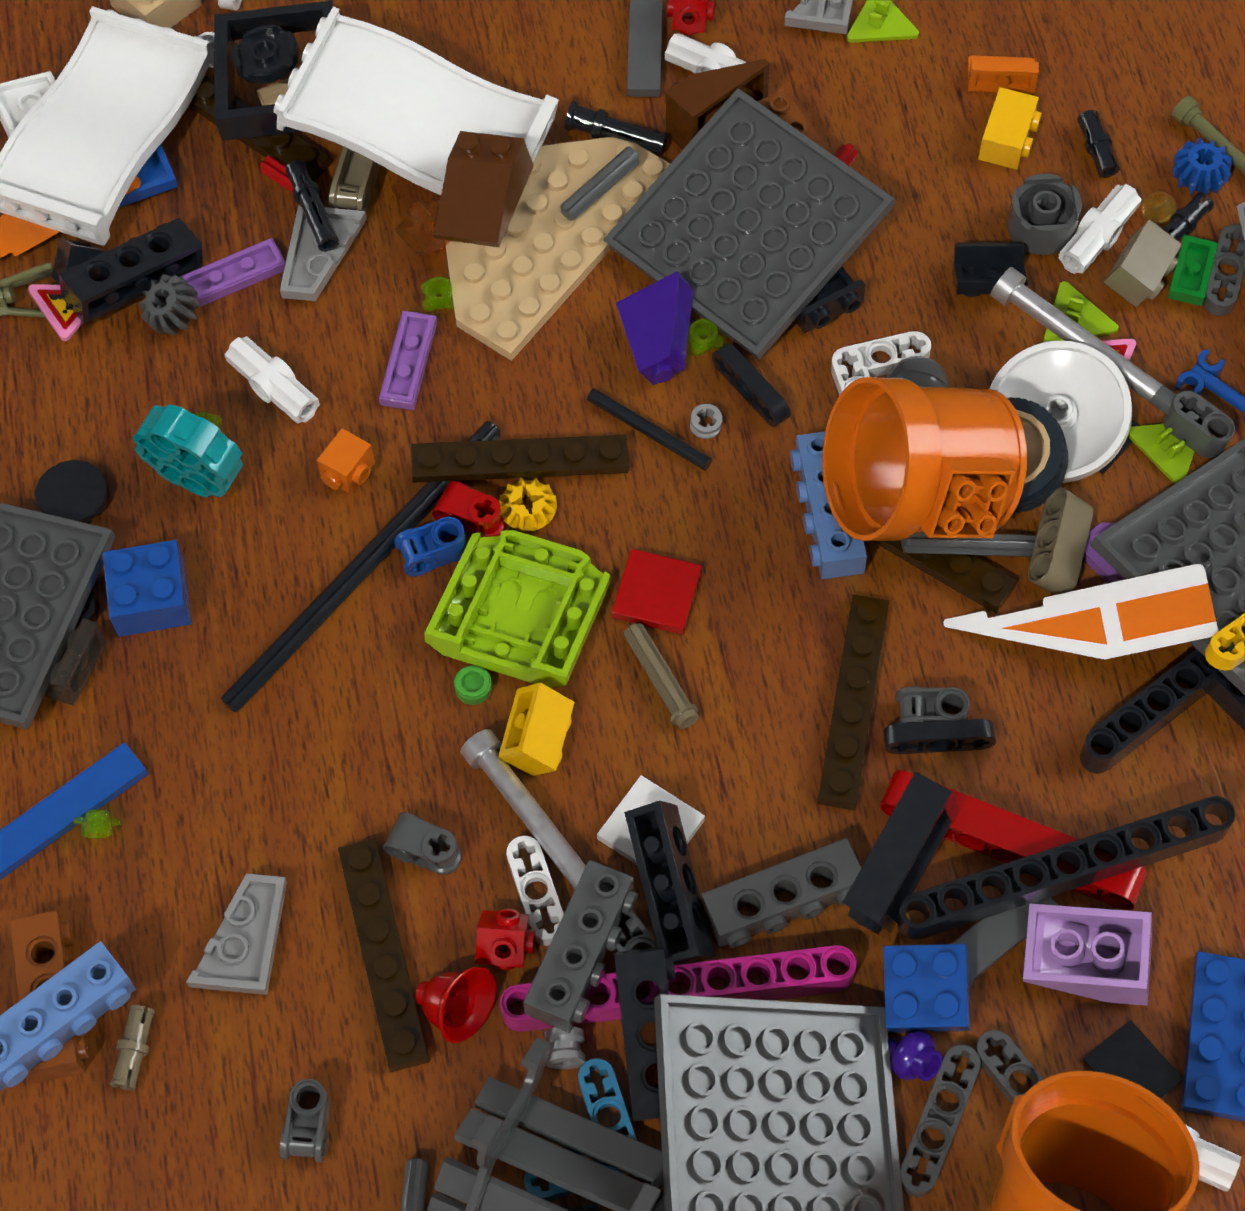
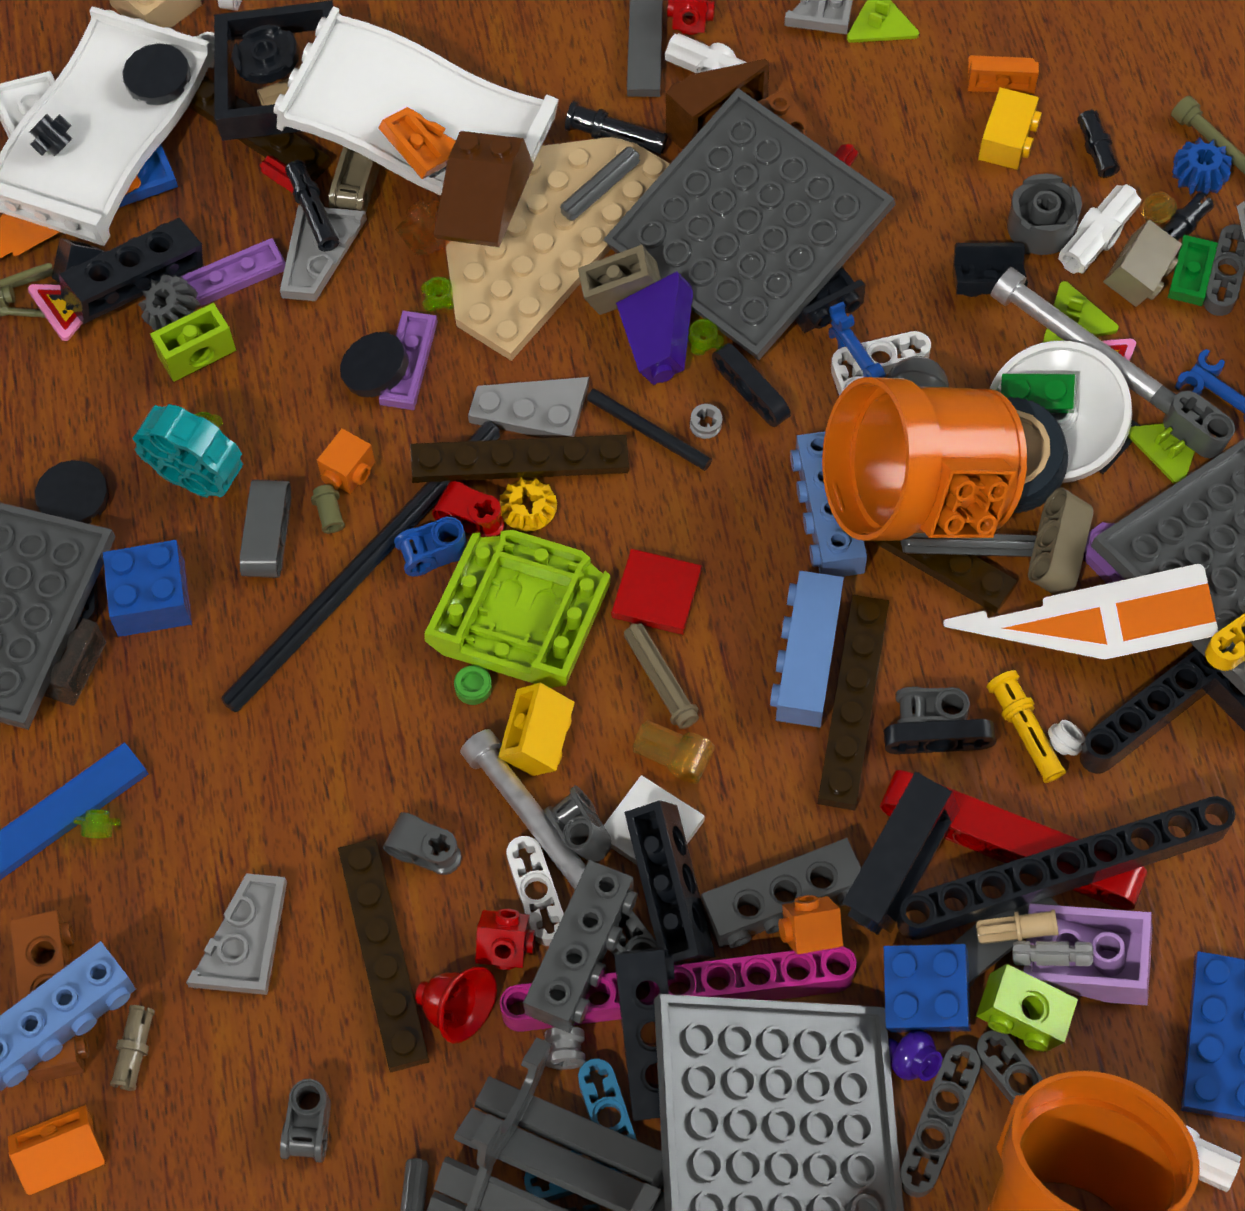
(50, 135): none -> black gear
(55, 1150): none -> orange panel
(156, 74): none -> black tile
(193, 342): none -> lime brick
(265, 528): none -> dark grey beam
(272, 379): white piece -> none
(327, 505): none -> olive pin
(374, 364): none -> black tile
(418, 141): none -> orange wing
(531, 407): none -> light grey wing
(576, 821): none -> dark grey piece
(617, 277): none -> dark tan brick
(682, 754): none -> clear yellow piece
(808, 650): none -> medium blue brick
(811, 924): none -> orange brick
(846, 338): none -> blue bar
(1017, 927): none -> tan axle
(1020, 708): none -> yellow pin
(1048, 1008): none -> lime brick
(1050, 391): none -> green plate
(1052, 953): none -> light grey axle
(1066, 738): none -> white plate
(1136, 1059): black window -> none

